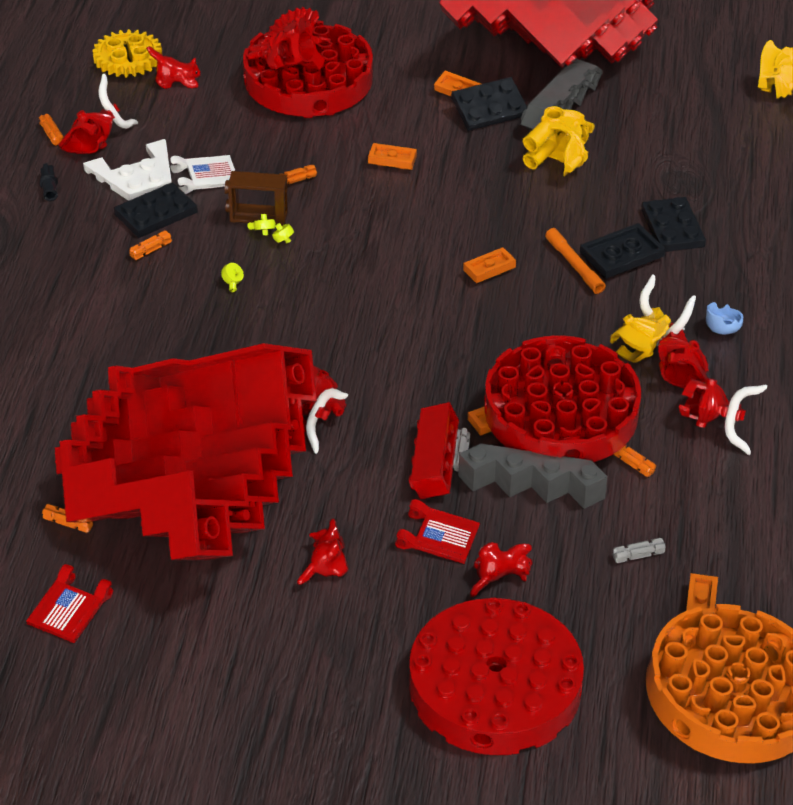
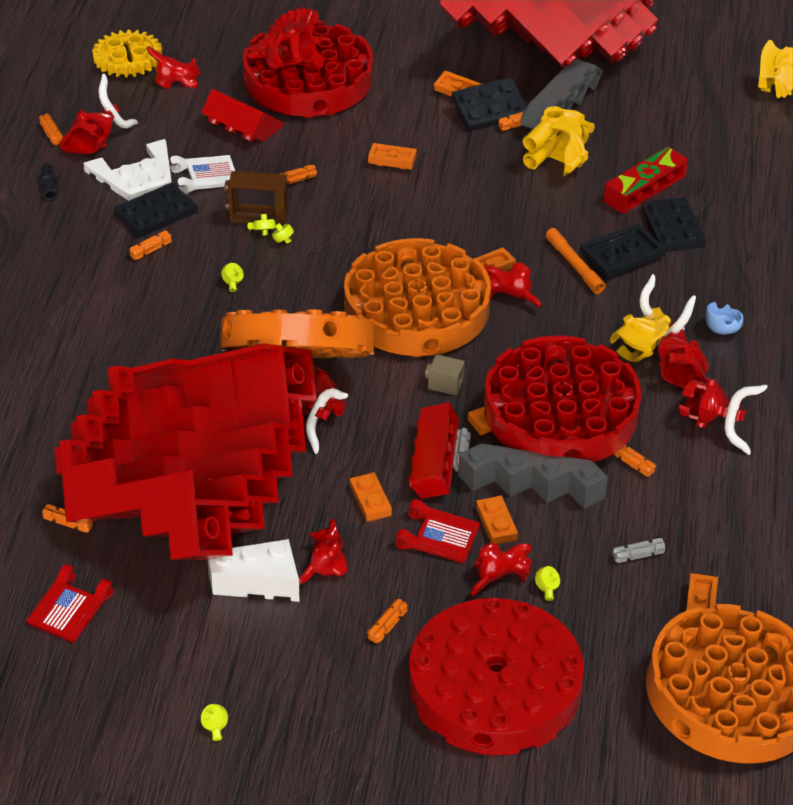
(214, 719): none -> neon yellow piece
(240, 117): none -> red slope
(257, 570): none -> white wedge
(312, 330): none -> orange brick
(370, 497): none -> orange plate
(387, 621): none -> orange axle
(419, 296): none -> orange brick
(445, 374): none -> dark tan brick
(496, 520): none -> orange plate
(512, 282): none -> red animal
(513, 121): none -> orange axle
(547, 581): none -> neon yellow piece
(645, 180): none -> red brick

